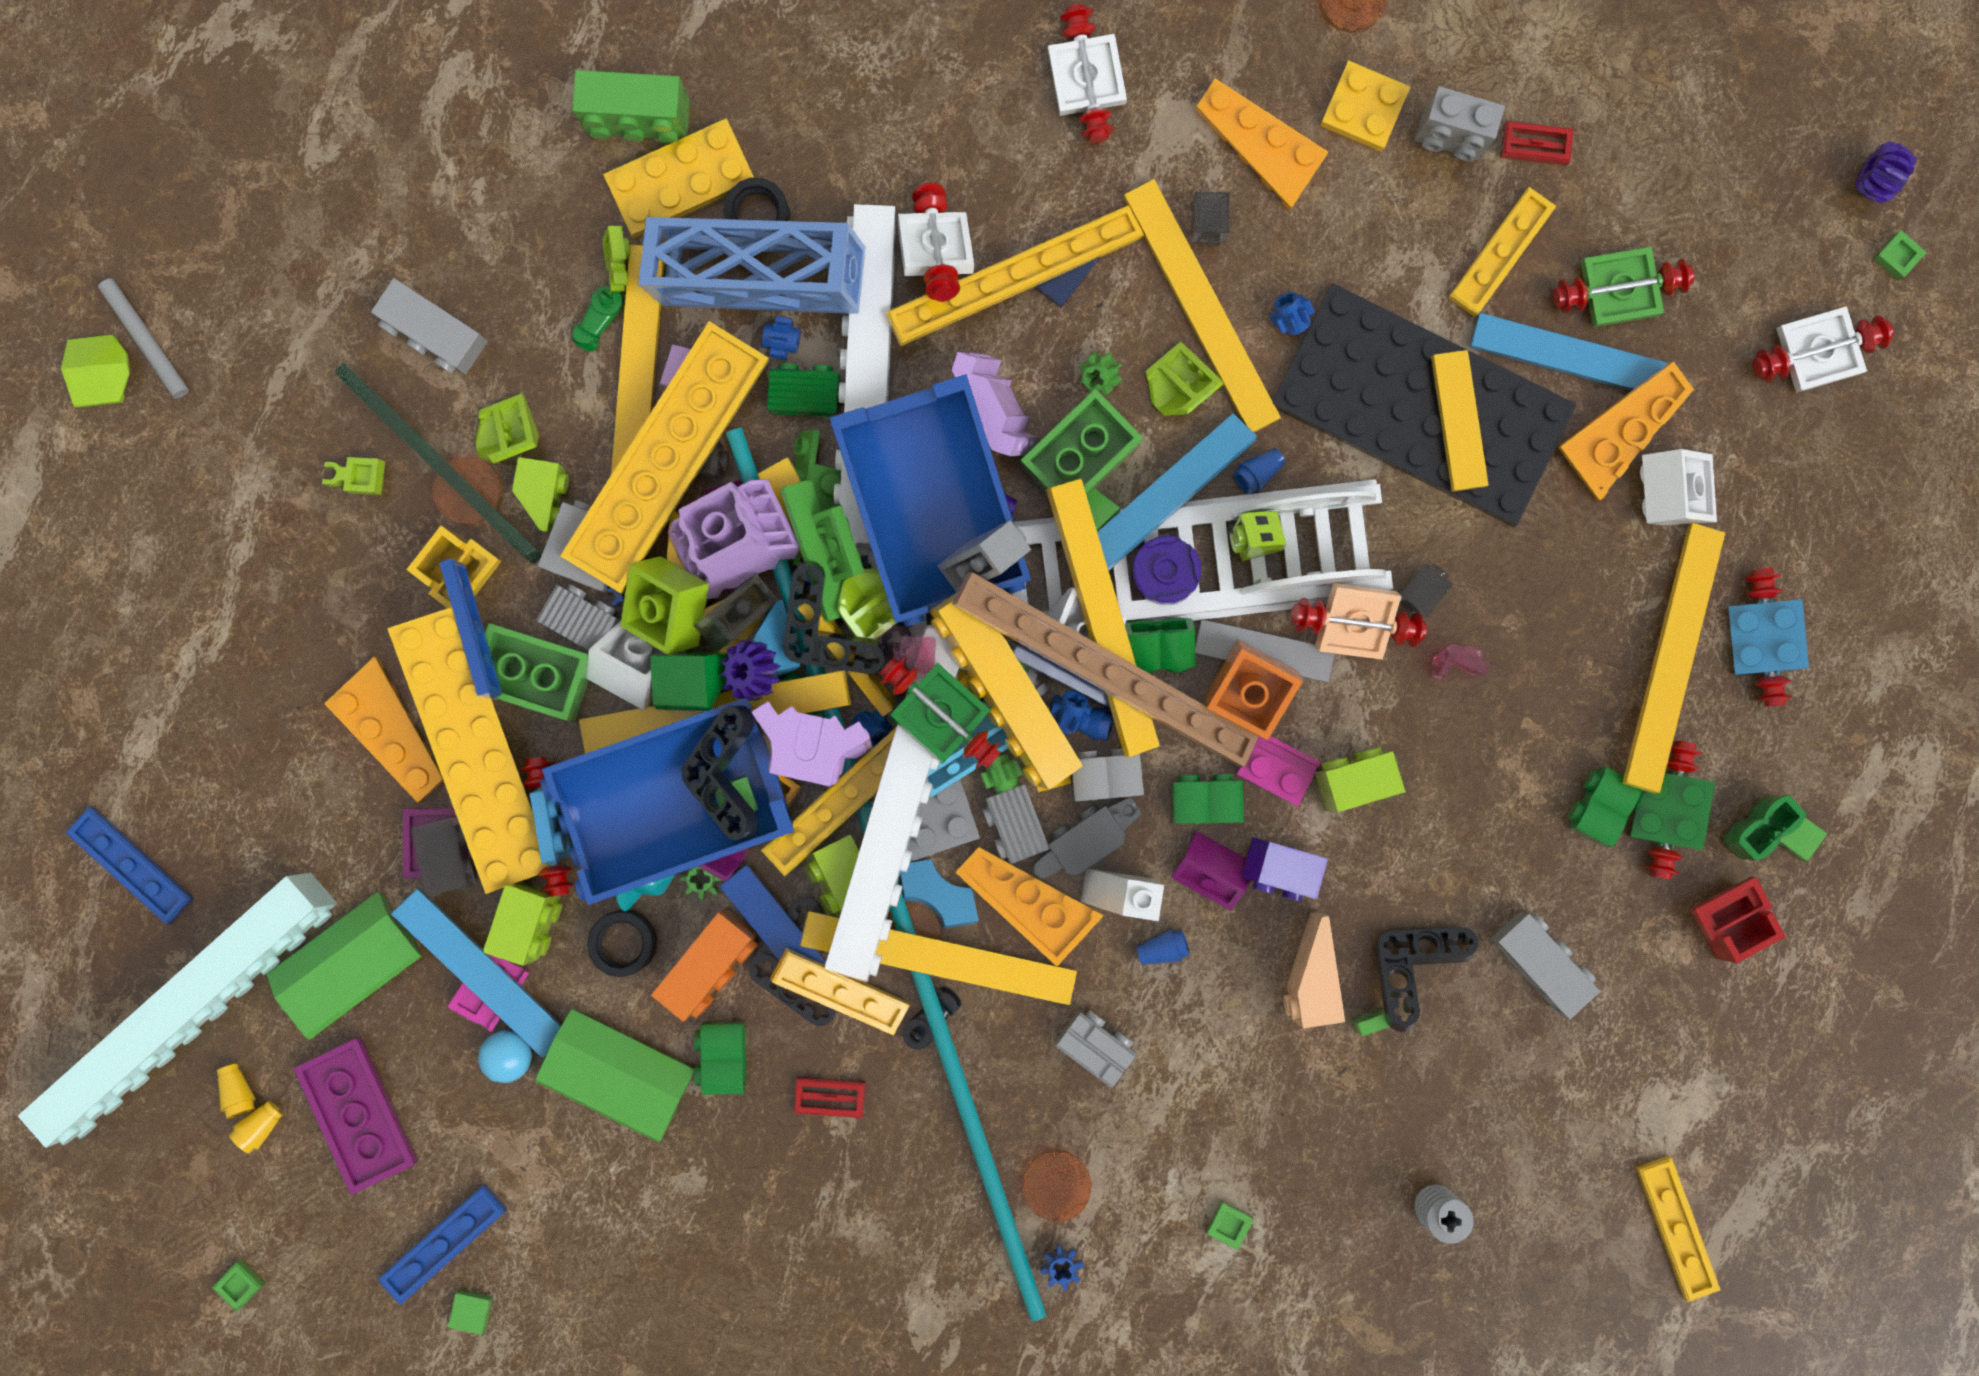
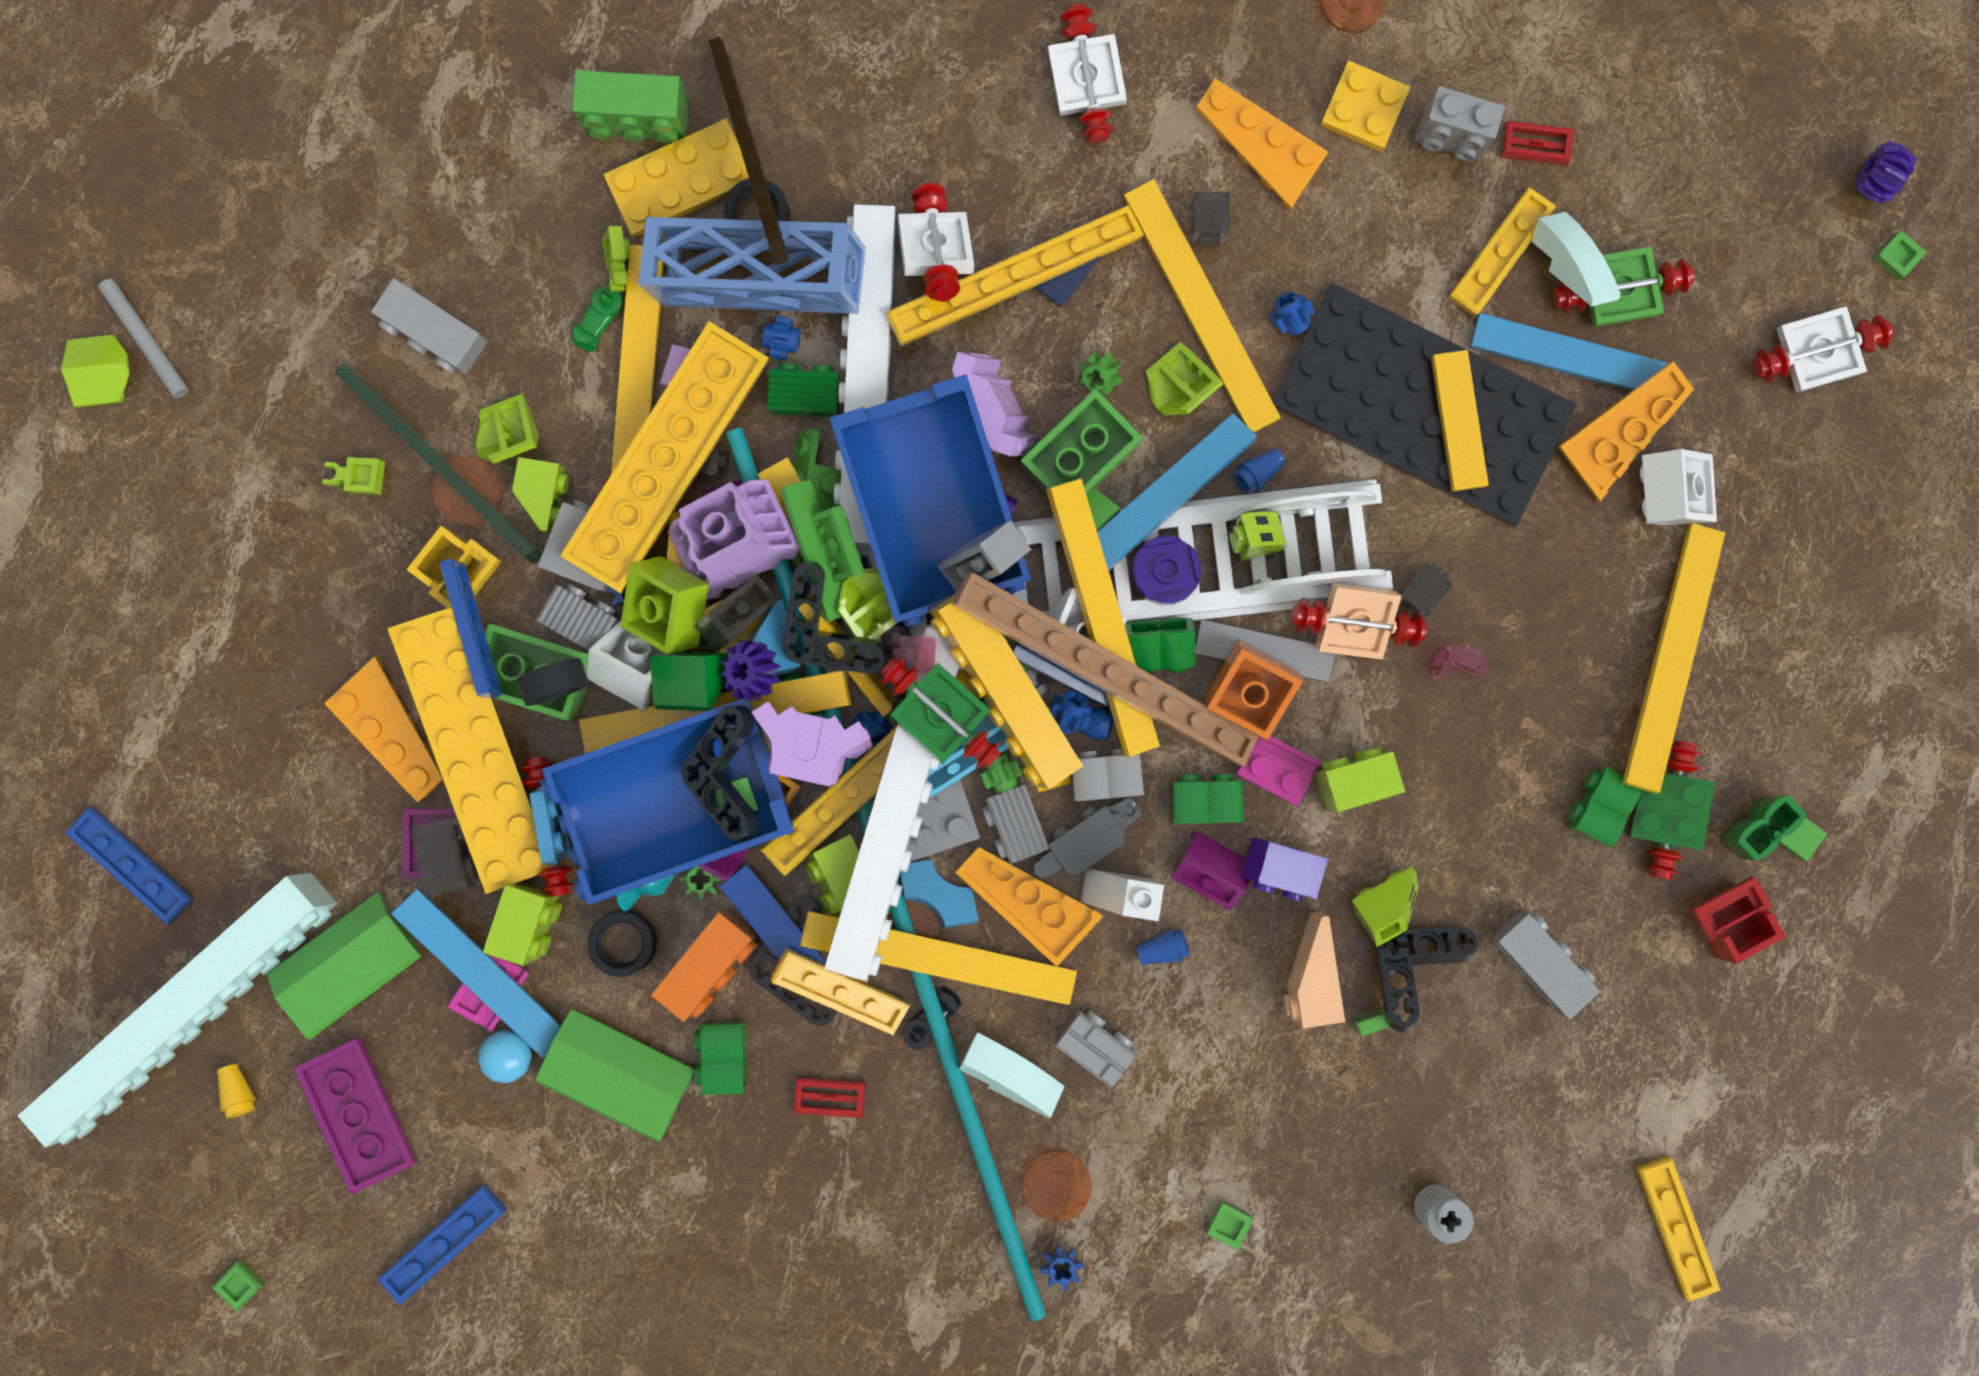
(255, 1127): yellow cone -> none
(470, 1312): bright green tile -> none
(552, 681): none -> black tyre
(749, 151): none -> dark brown tile
(1011, 1075): none -> light aqua slope
(1387, 907): none -> lime slope
(1575, 259): none -> light aqua slope
(1768, 637): dark azure plate -> none

